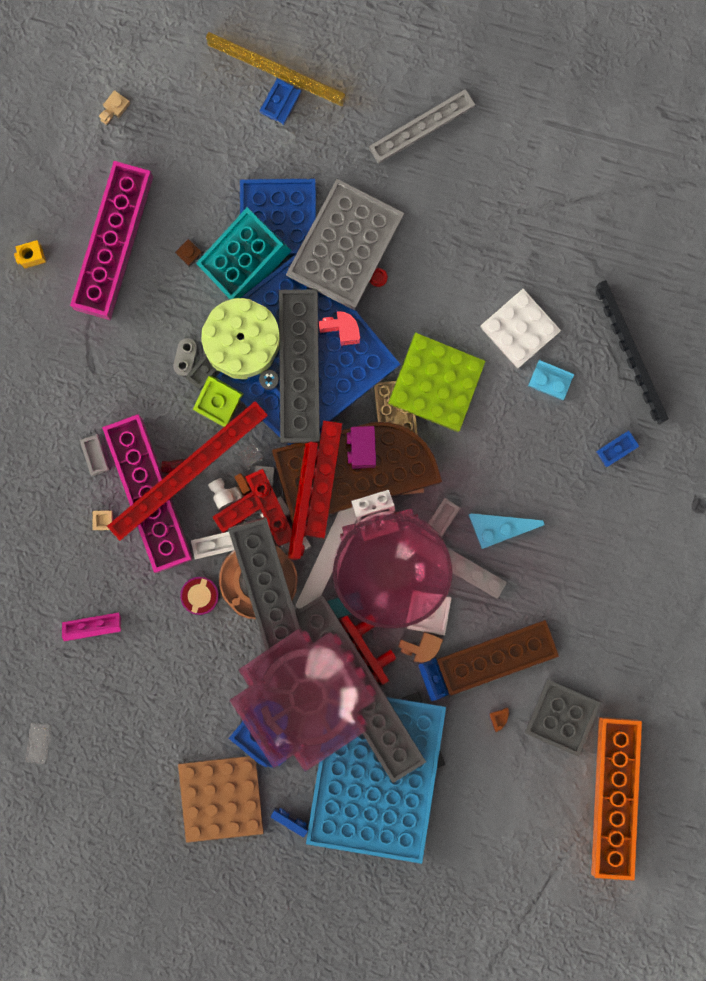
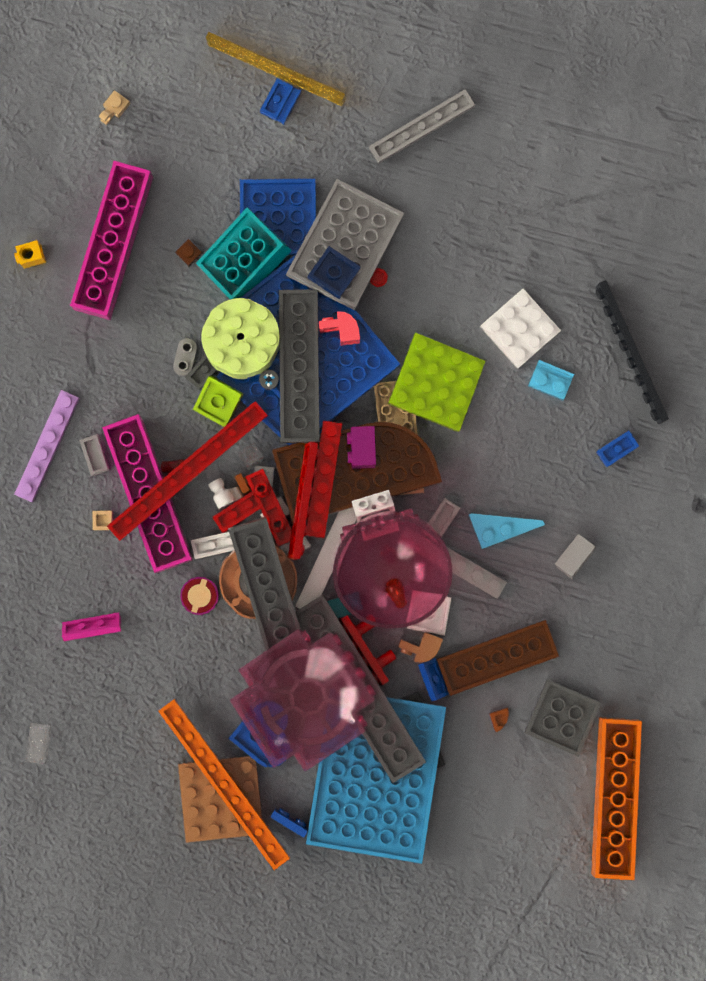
(47, 446): none -> lavender plate
(224, 784): none -> orange plate
(334, 272): none -> dark blue plate
(396, 592): none -> clear red cone
(575, 556): none -> light grey hinge

